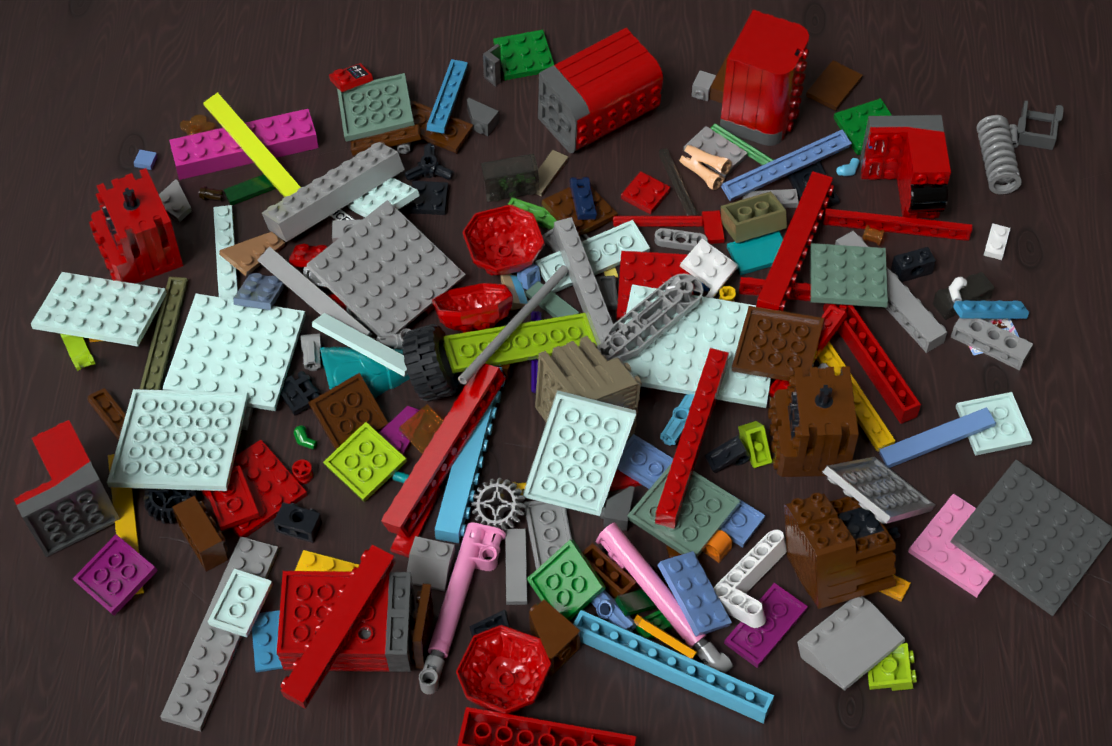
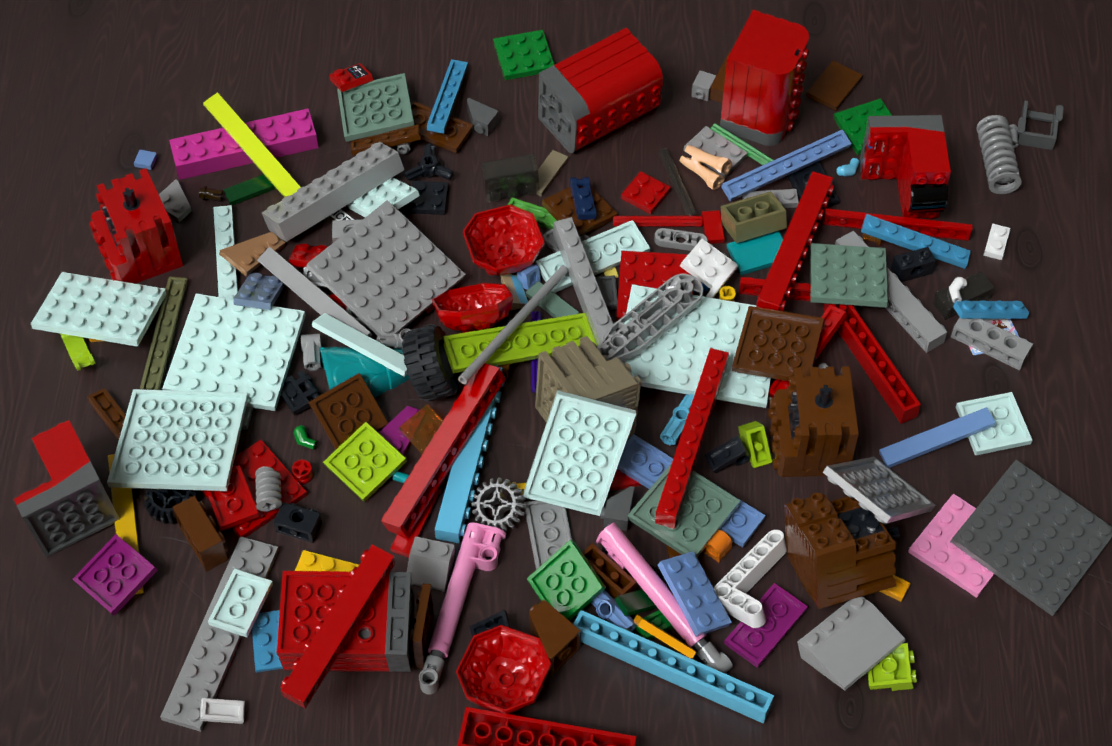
(196, 125): clear orange plate -> none
(222, 710): none -> white tile
(268, 489): none -> light grey piece
(492, 65): flat silver panel -> none
(516, 567): light grey tile -> none
(865, 413): yellow plate -> none
(914, 240): none -> dark azure plate

